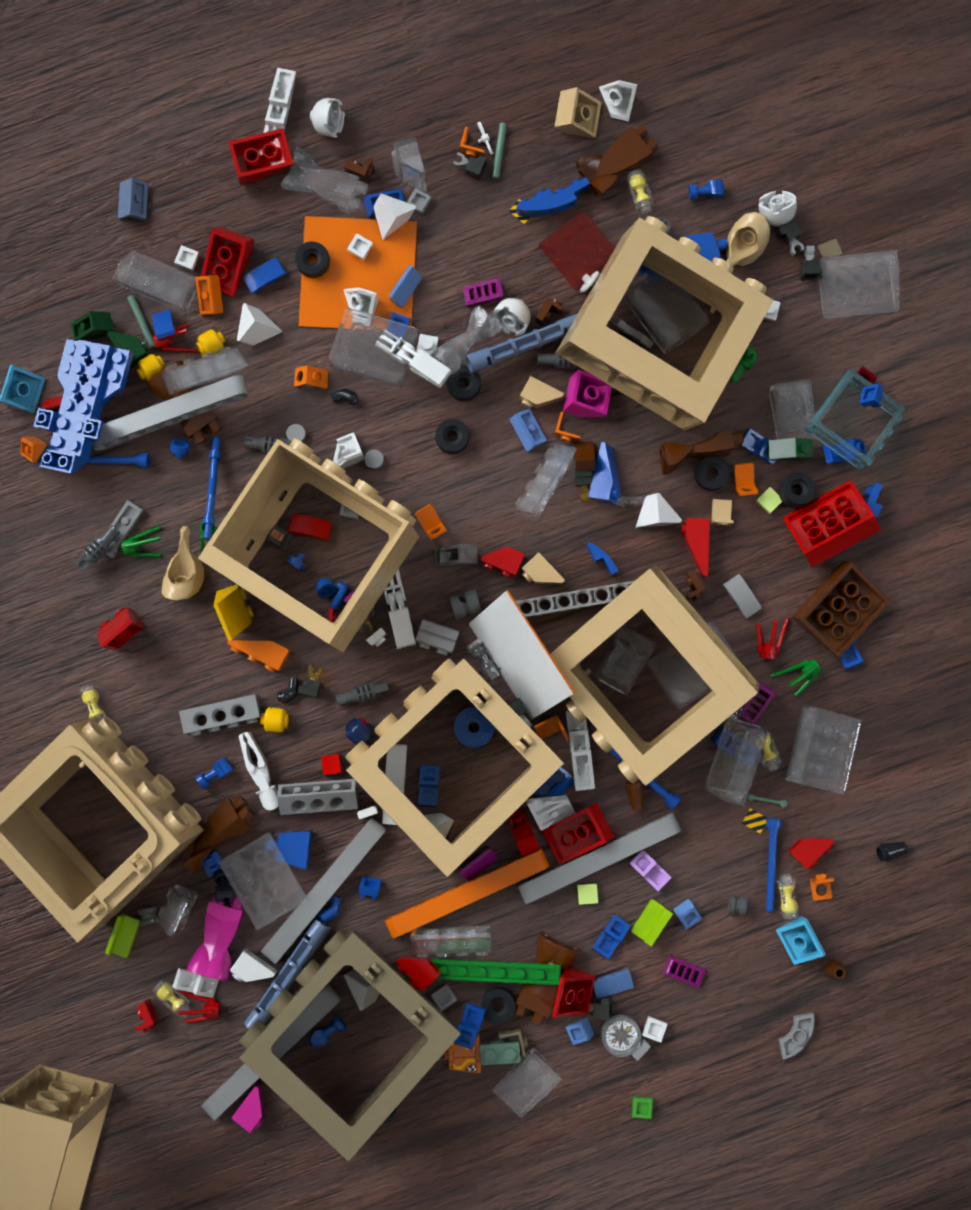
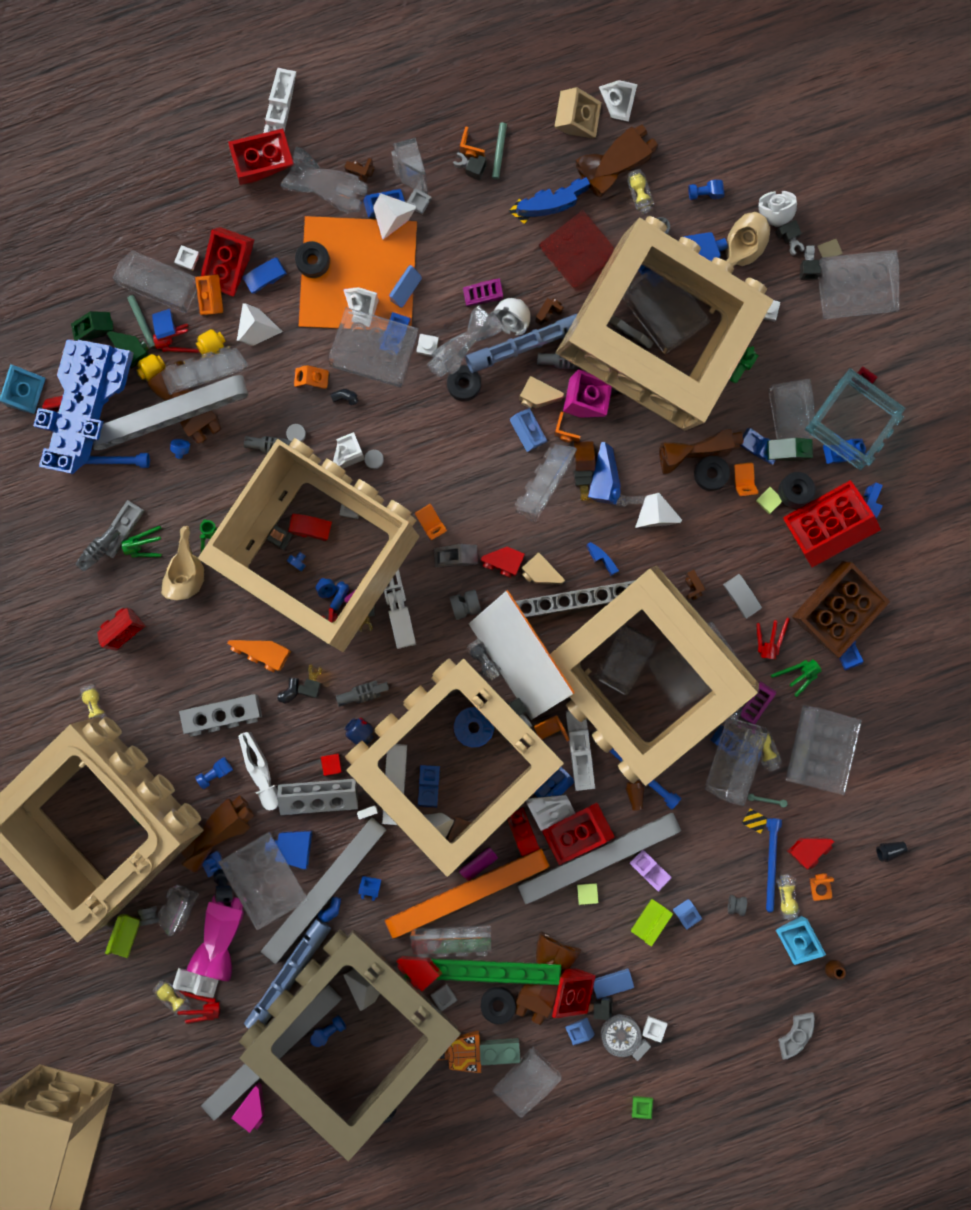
(32, 448): orange slope -> none
(133, 199): sand blue panel -> none
(146, 1013): red bracket -> none
(209, 519): blue bar -> none
(233, 610): yellow slope -> none
(251, 968): white slope -> none
(275, 720): yellow head -> none
(327, 117): white cylinder -> none
(360, 246): white plate -> none
(377, 638): white plate -> none
(421, 364): white arm -> none
(437, 636): light grey brick -> none
(448, 426): black tyre -> none
(470, 1025): blue slope -> none
(484, 138): white piece -> none
(512, 1032): dark tan bracket -> none
(589, 280): white piece -> none
(611, 937): blue slope -> none
(670, 963): magenta slope -> none
(697, 540): red slope -> none
(721, 512): tan bracket -> none
(871, 396): blue tile -> none

